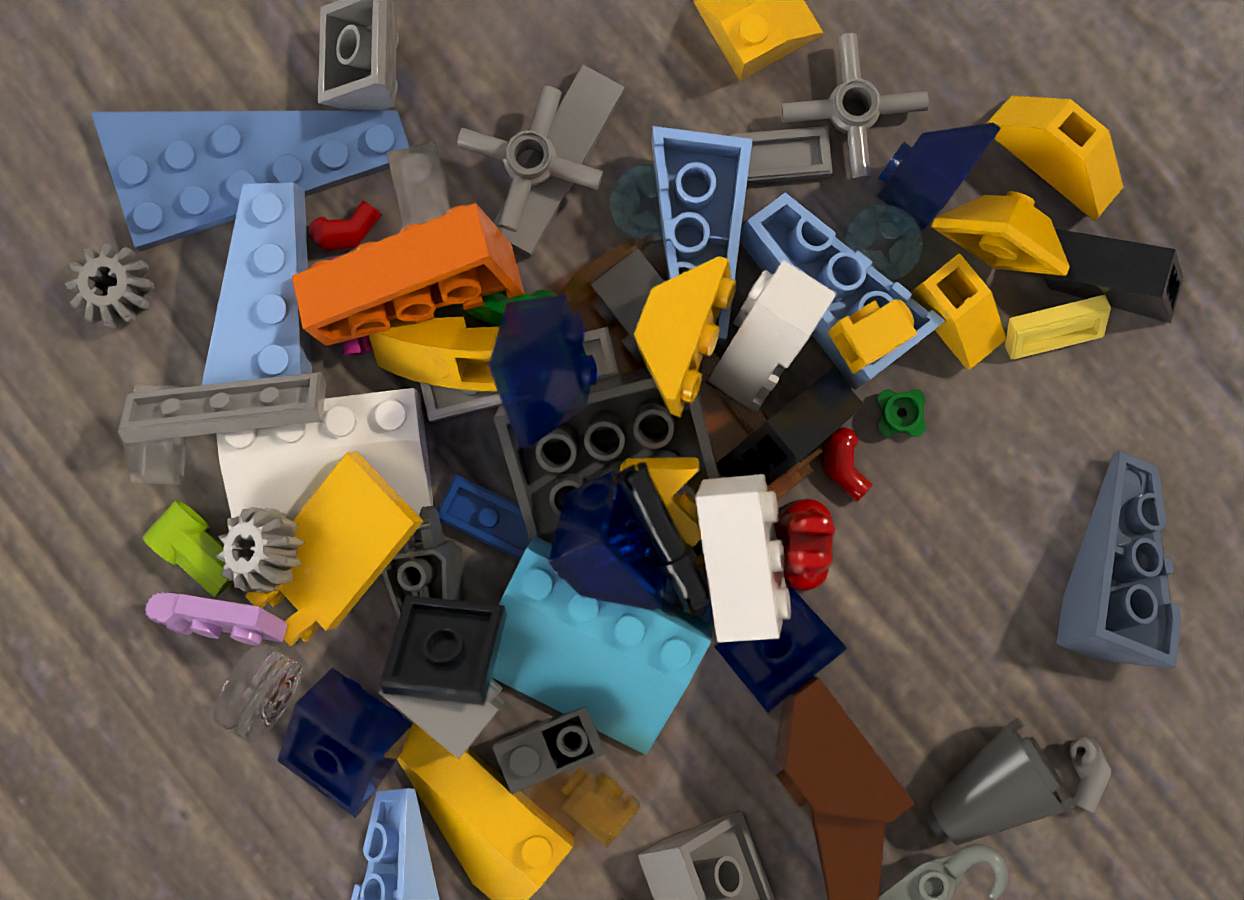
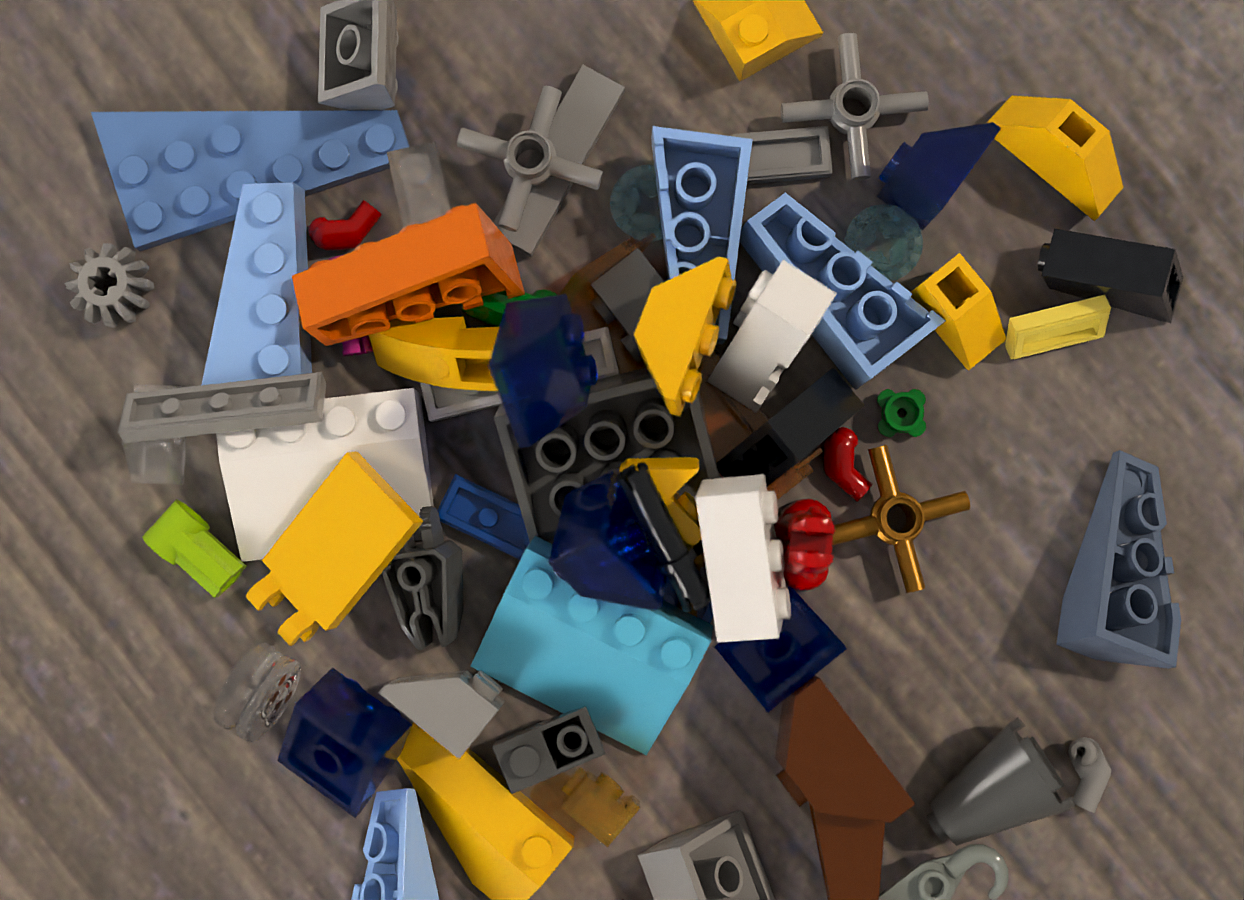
(212, 616): lavender hinge -> none
(260, 550): light grey gear -> none
(444, 650): black plate -> none
(872, 333): yellow brick -> none
(915, 513): none -> pearl gold bar
(1006, 234): yellow slope -> none

